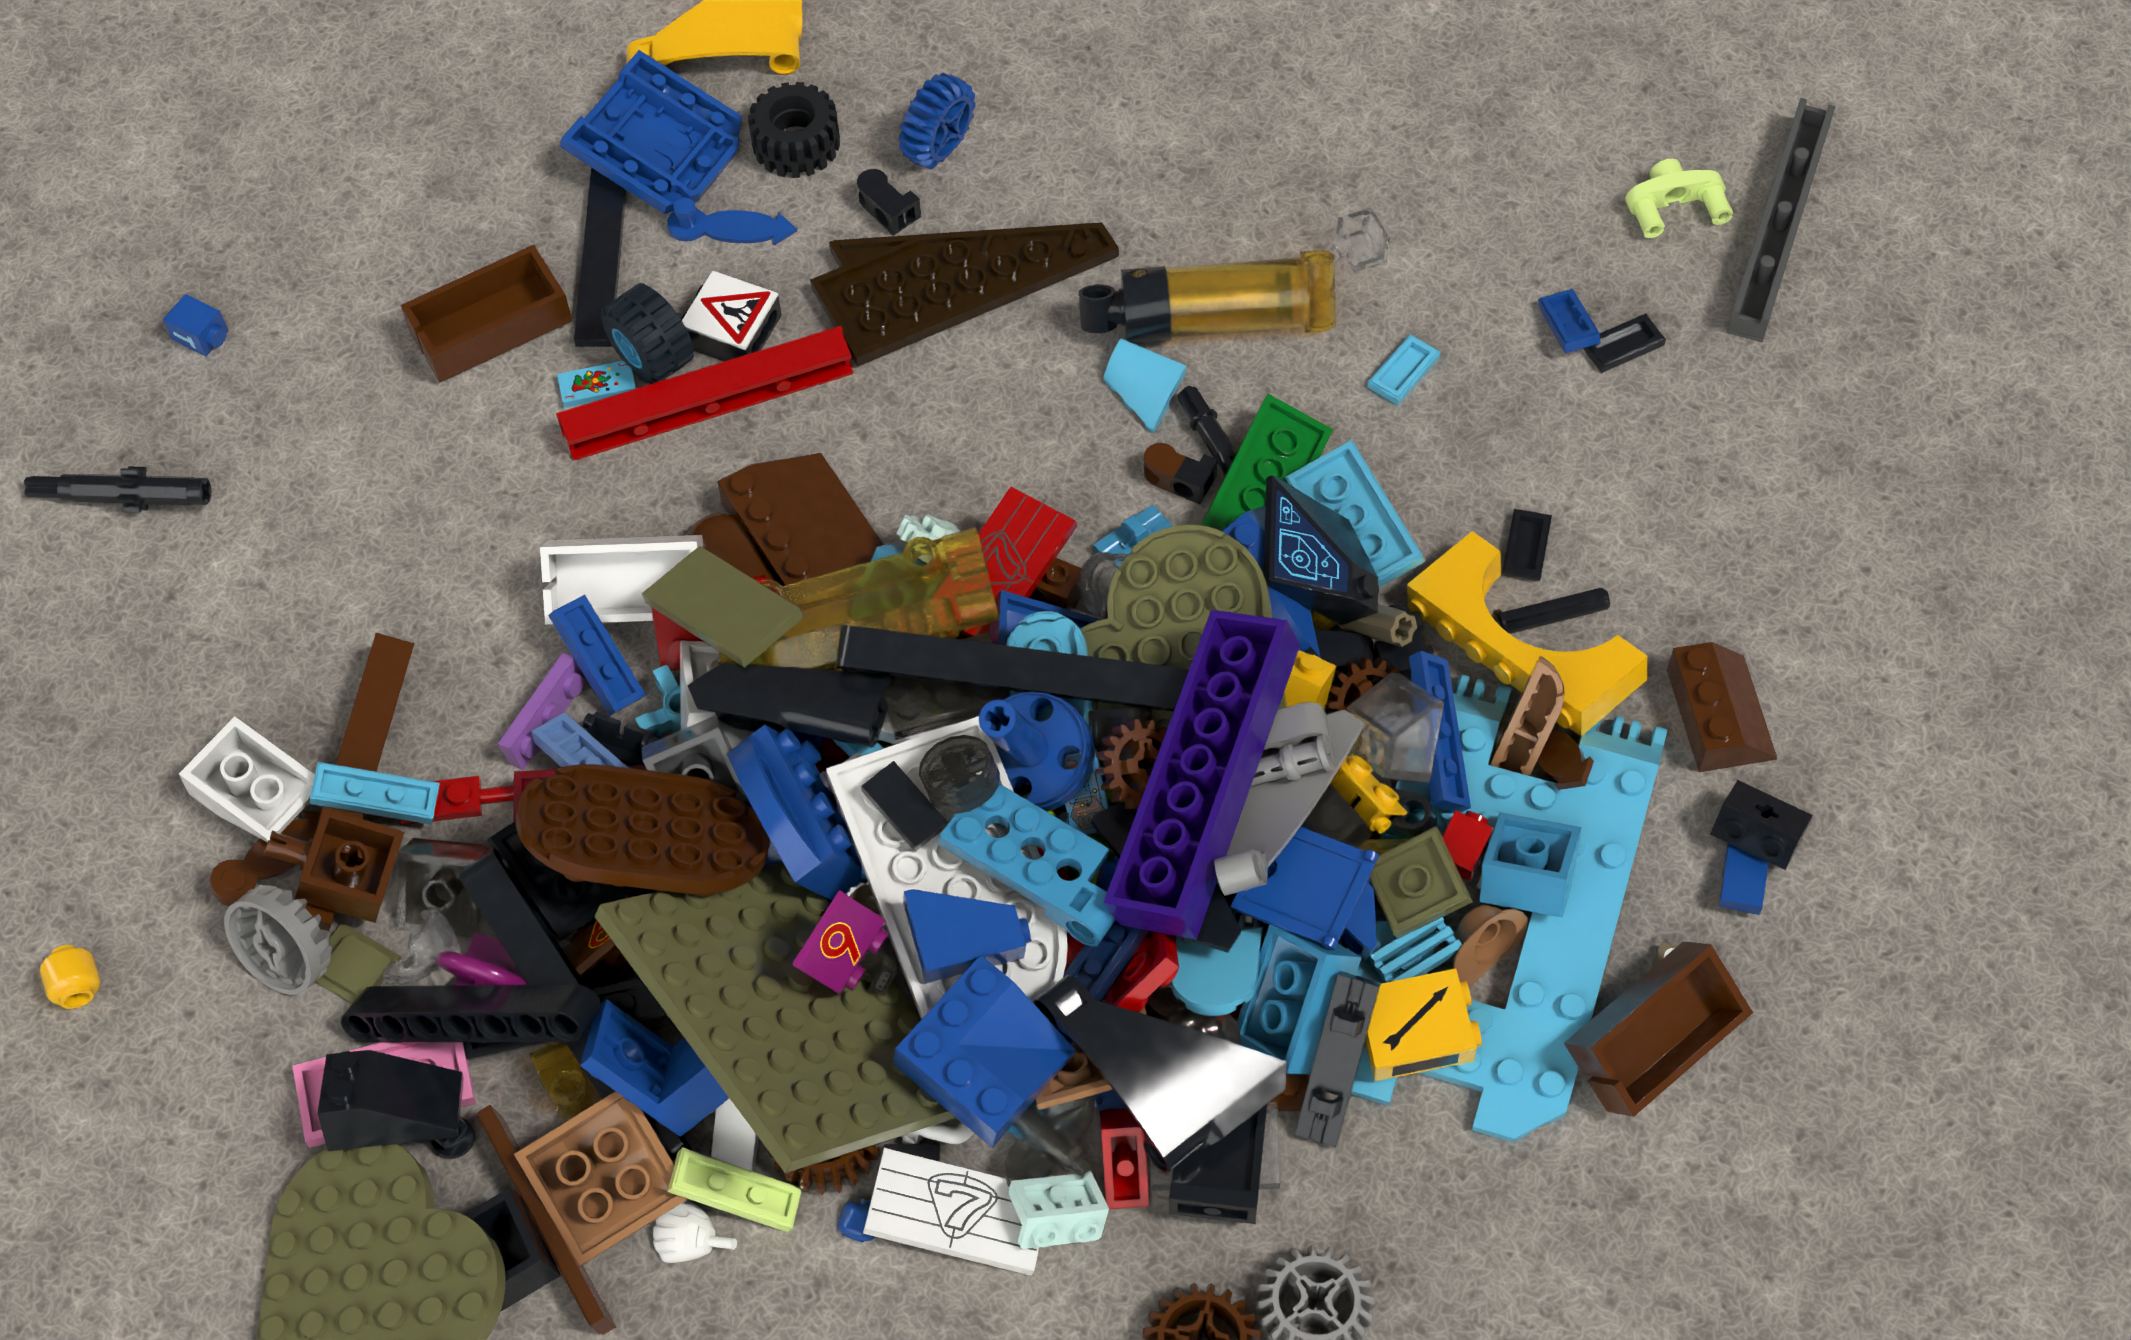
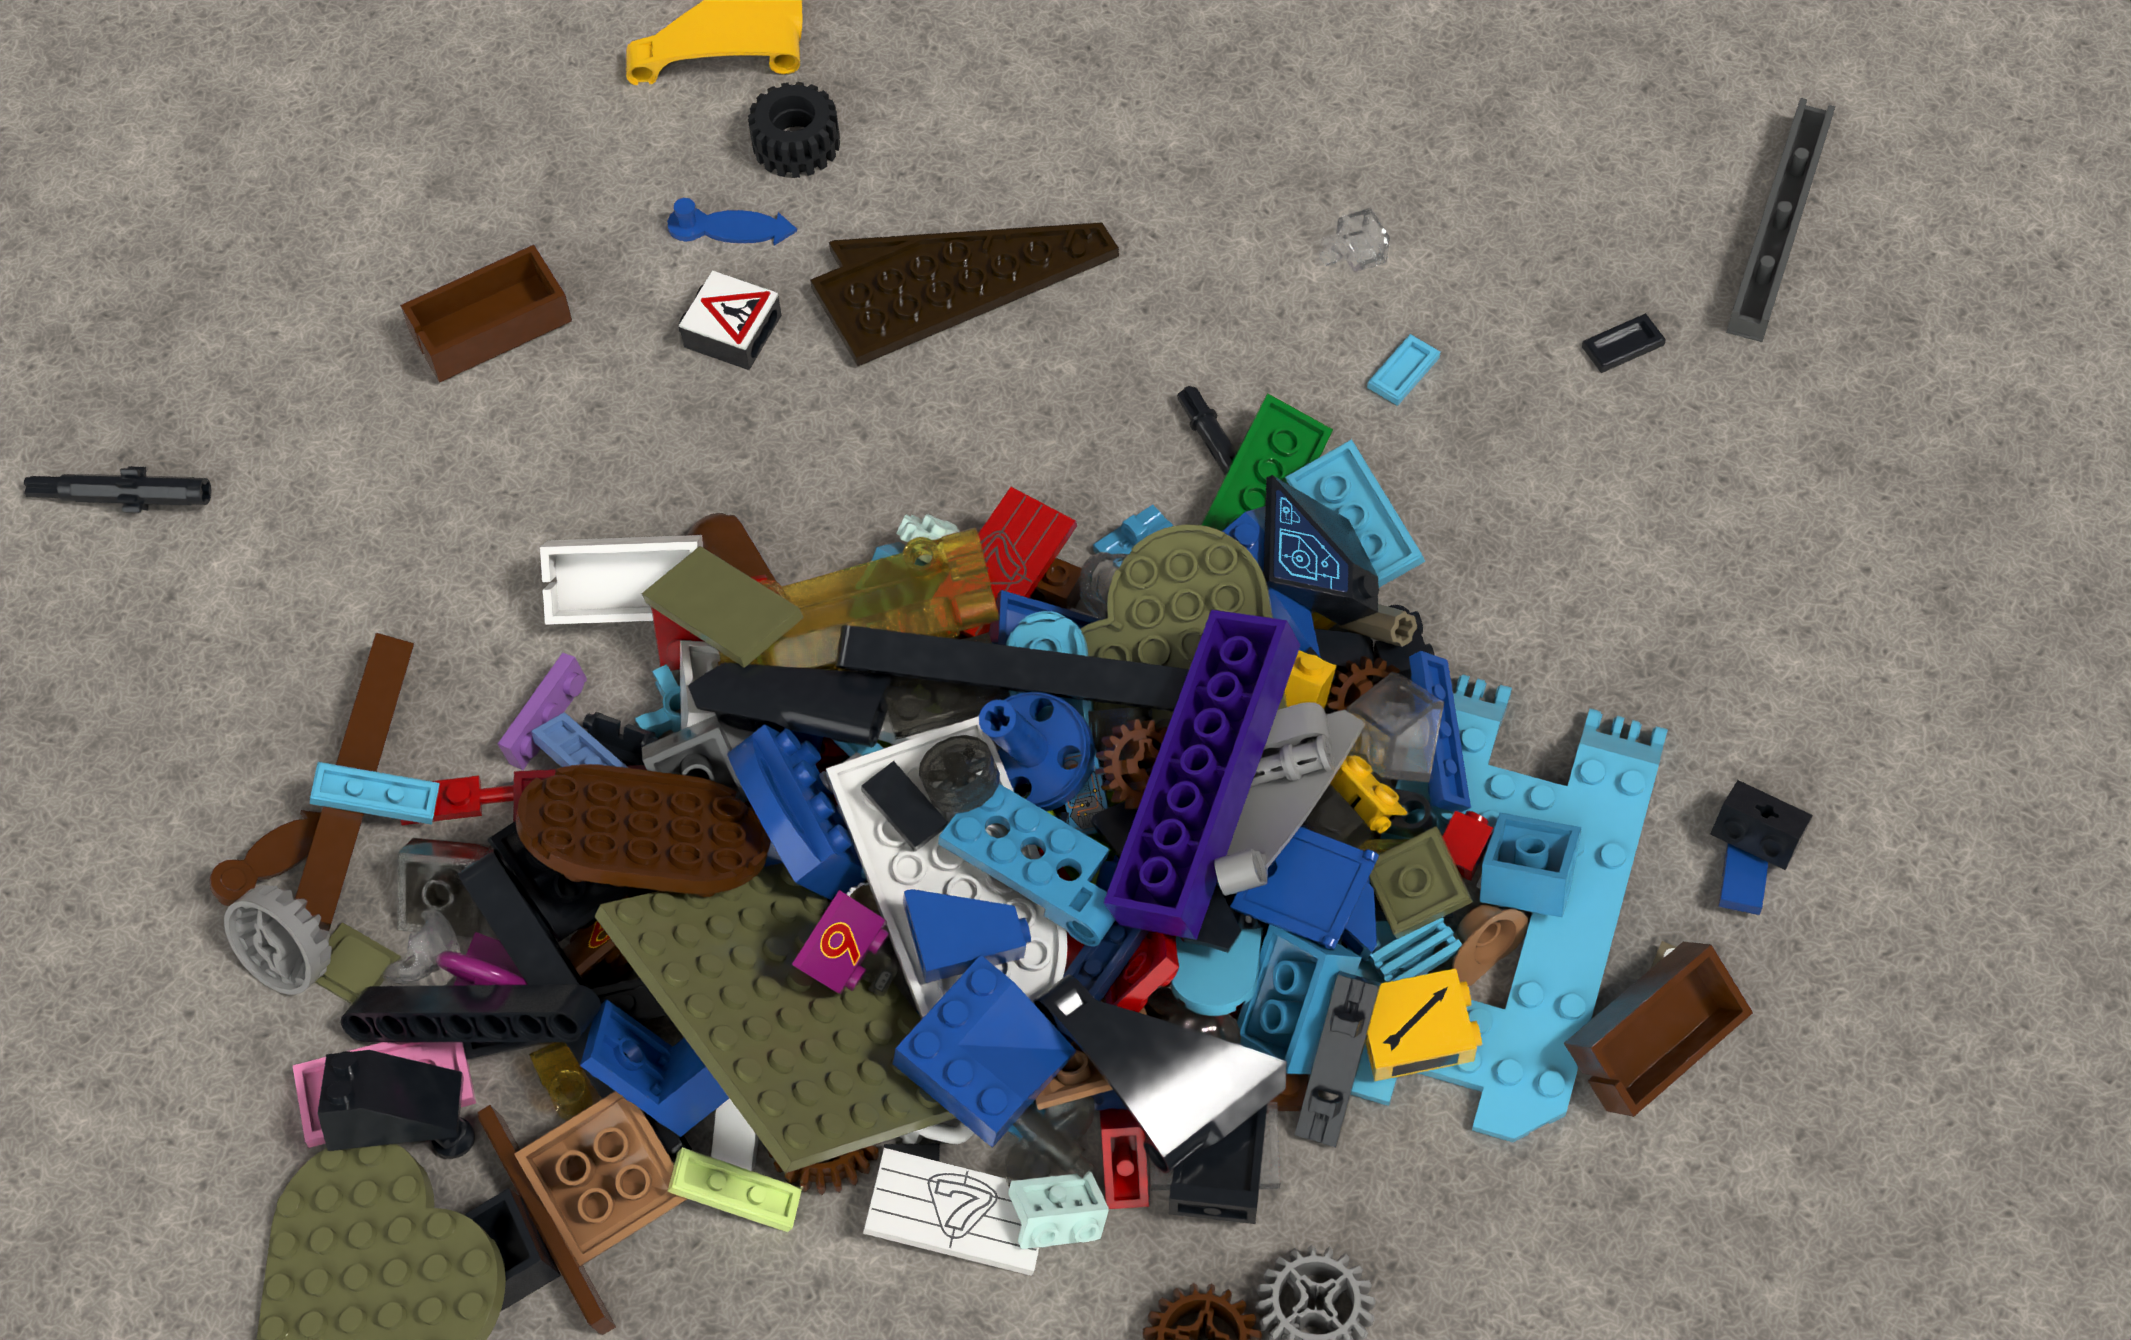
(70, 976): yellow head -> none
(196, 325): blue brick -> none
(248, 781): white slope -> none
(323, 862): reddish brown brick -> none
(595, 383): medium azure tile -> none
(596, 655): blue plate -> none
(599, 259): black tile -> none
(647, 333): black wheel -> none
(656, 135): blue wedge -> none
(687, 1234): white piece -> none
(705, 393): red tile -> none
(799, 517): reddish brown slope -> none
(853, 1220): blue piece -> none
(886, 203): black leg -> none
(936, 120): blue gear -> none
(1143, 381): medium azure slope -> none
(1179, 473): leg -> none
(1215, 299): clear yellow piece -> none
(1452, 601): yellow arch -> none
(1527, 544): black tile -> none
(1531, 720): medium nougat brick -> none
(1552, 610): black axle -> none
(1564, 760): reddish brown brick -> none
(1569, 320): blue plate -> none
(1673, 184): yellowish green connector -> none
(1719, 707): reddish brown slope -> none

